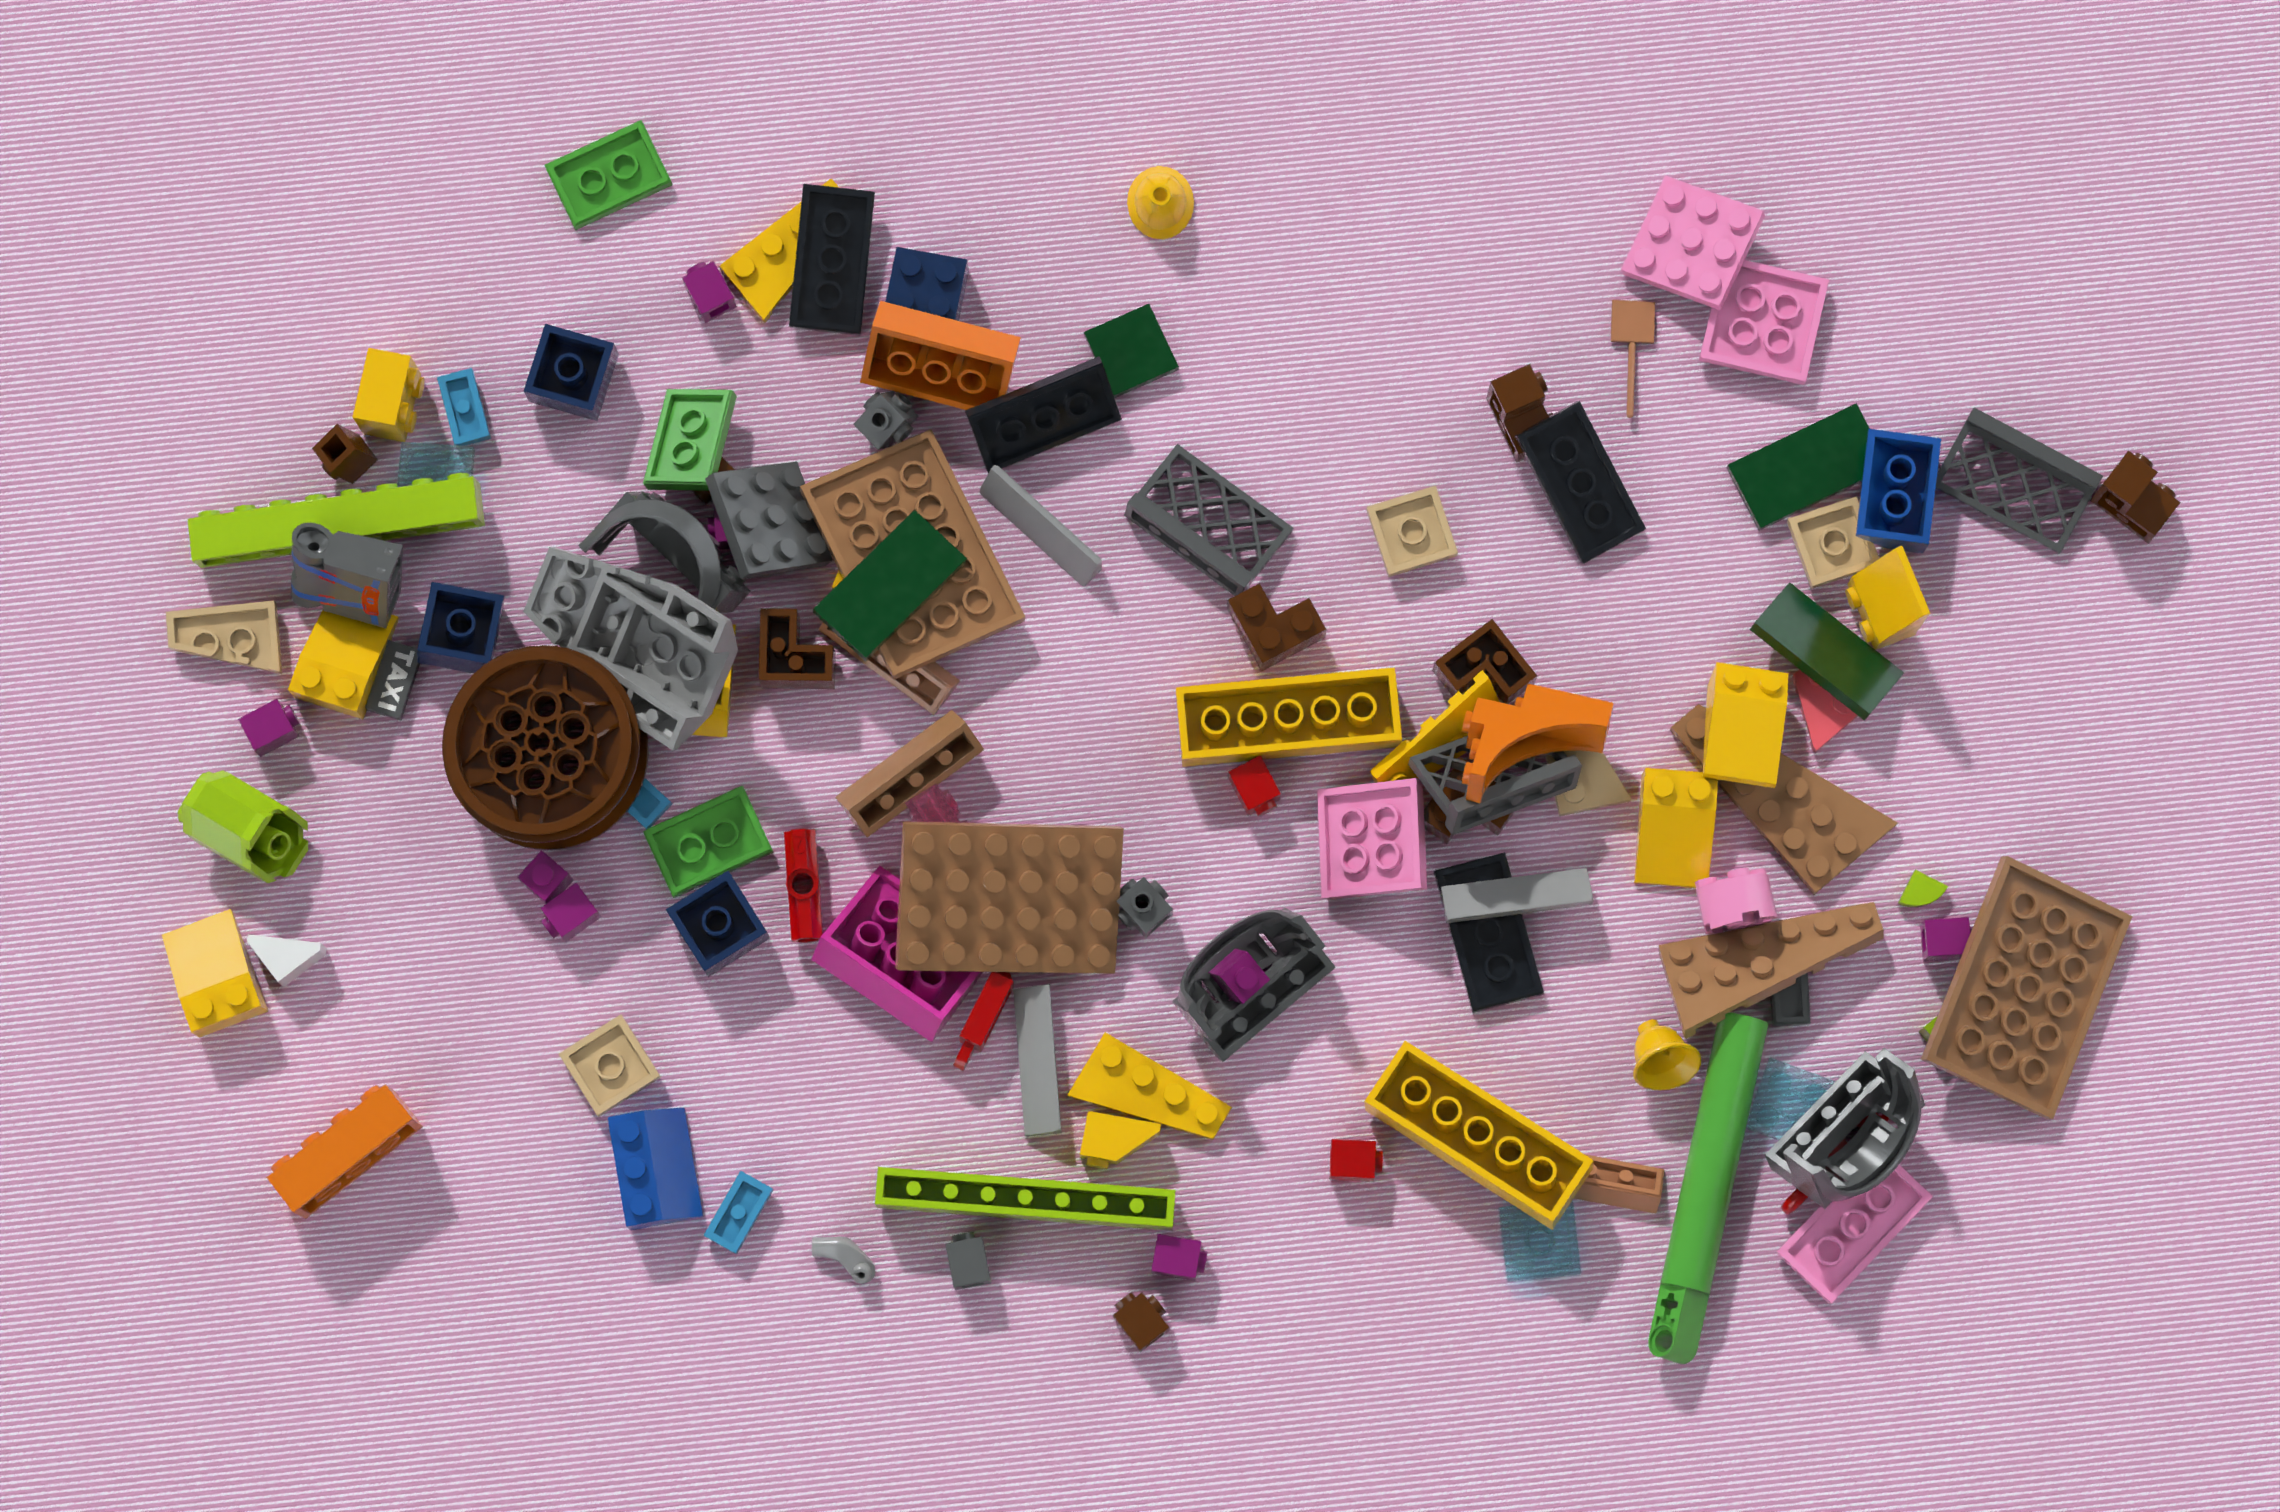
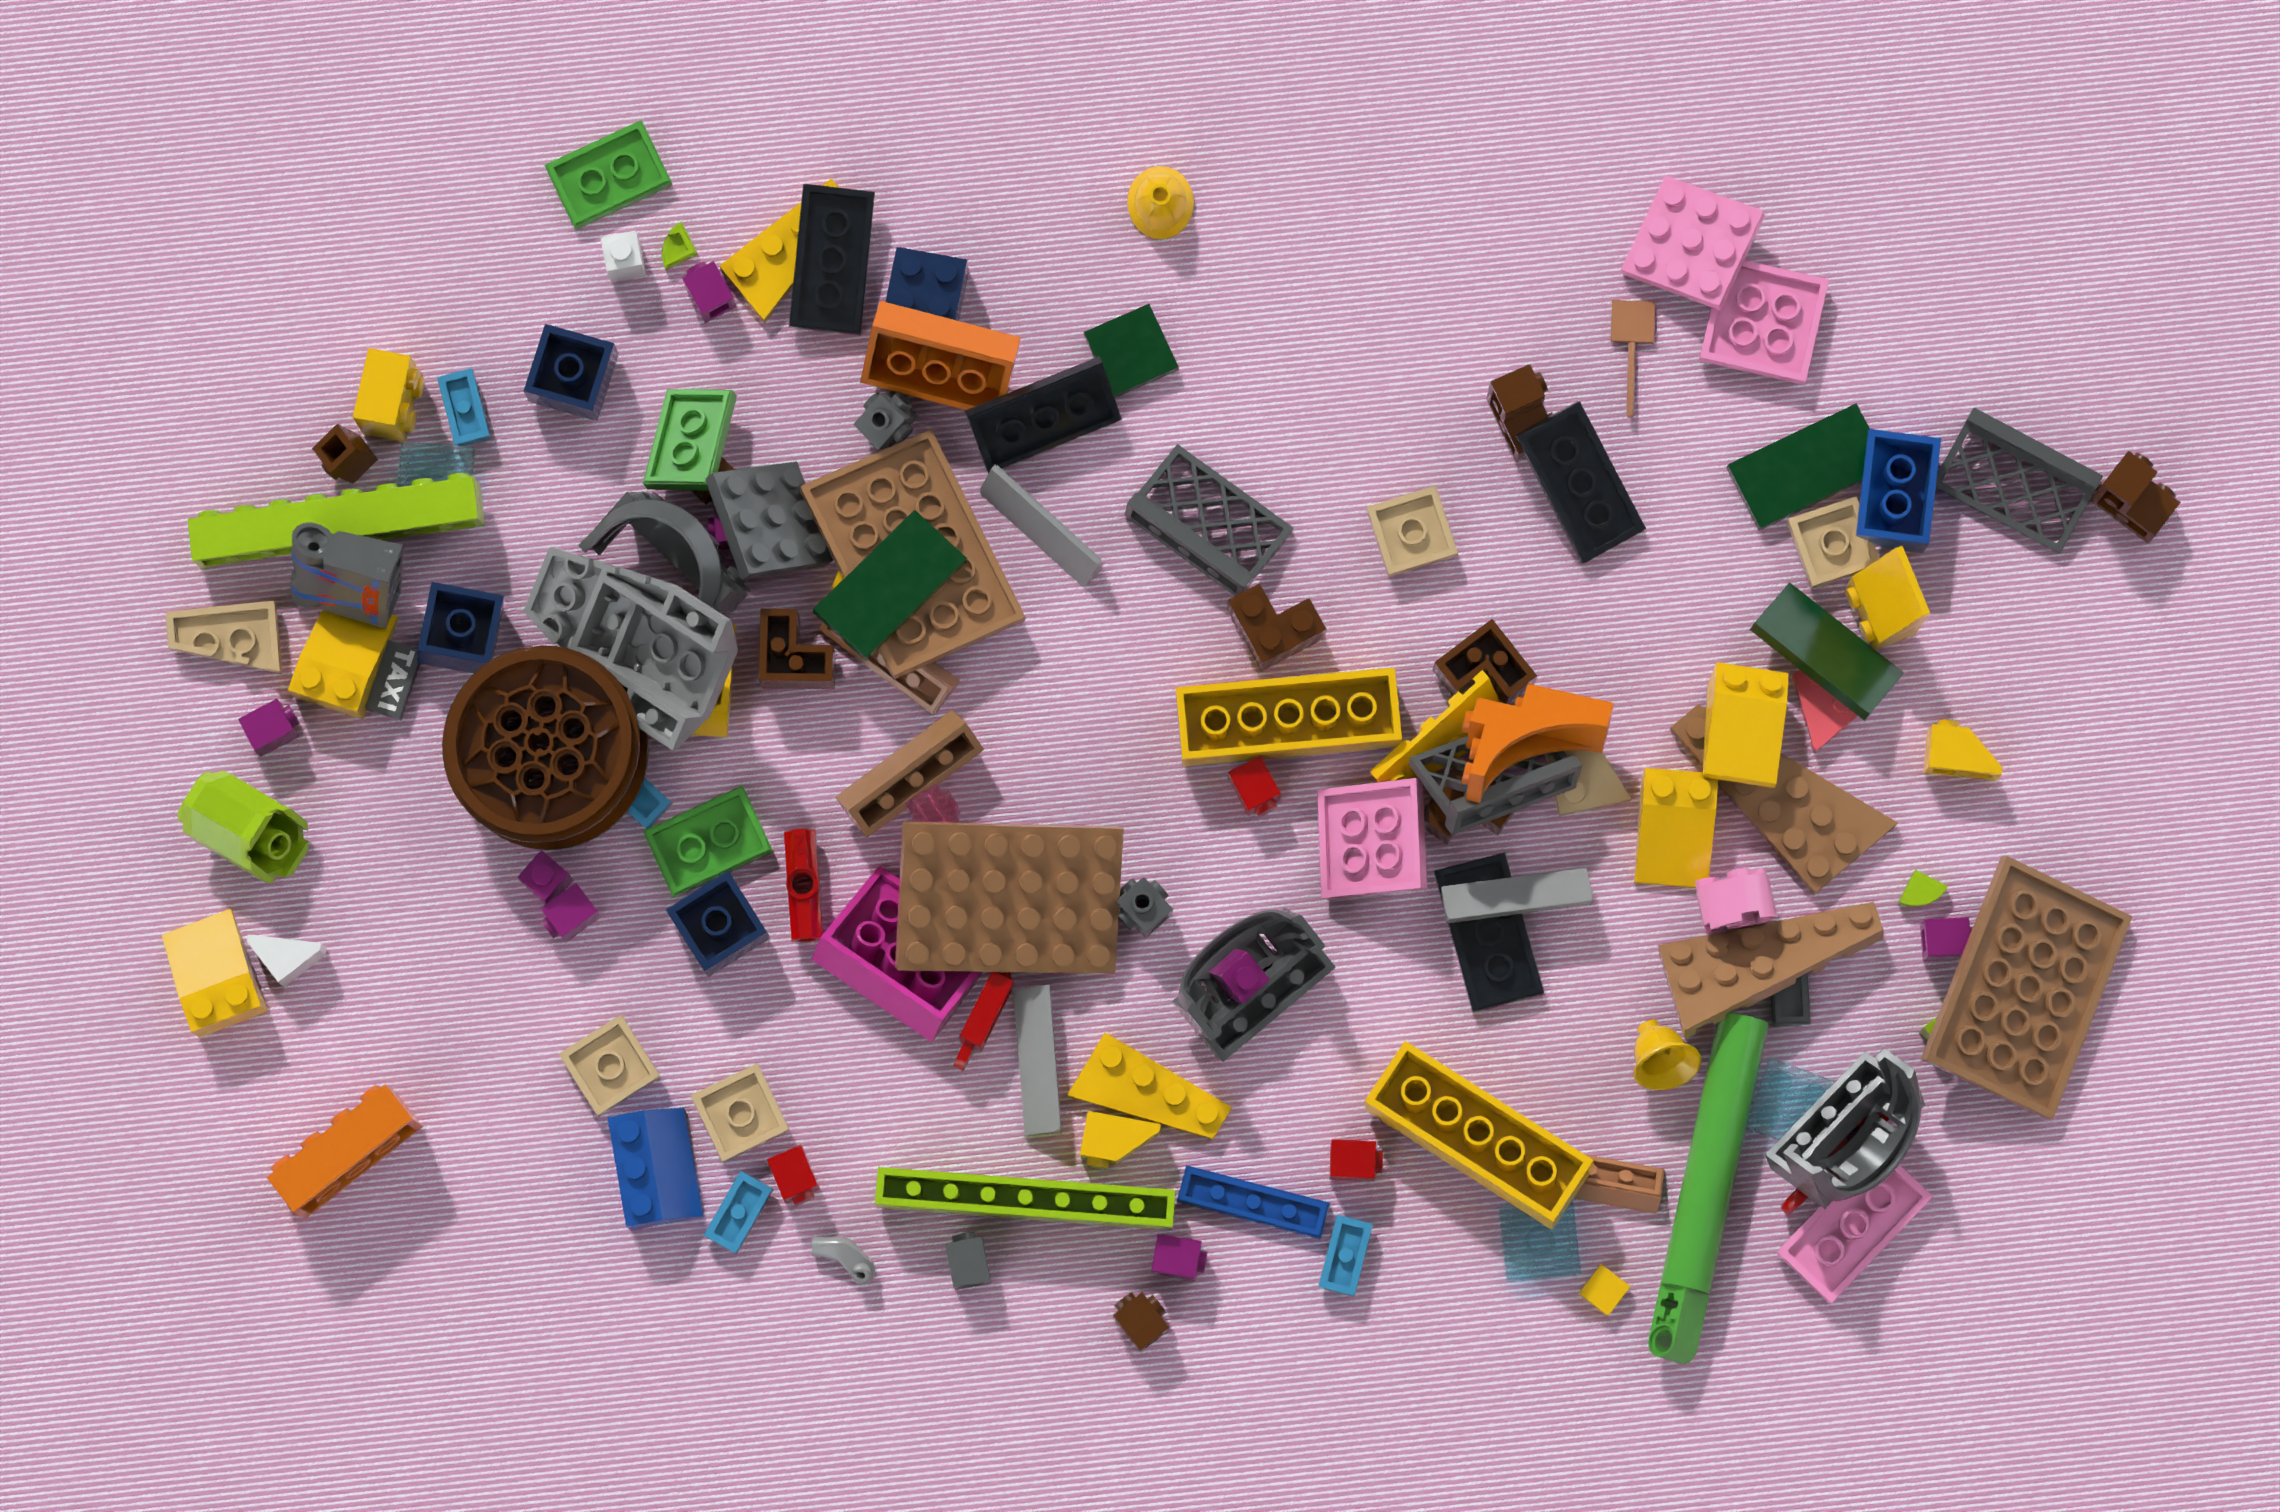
(623, 256): none -> white brick
(677, 247): none -> lime tile
(740, 1113): none -> tan plate
(794, 1175): none -> red brick
(1253, 1202): none -> blue tile
(1345, 1255): none -> dark azure plate
(1604, 1290): none -> yellow tile
(1958, 753): none -> yellow slope

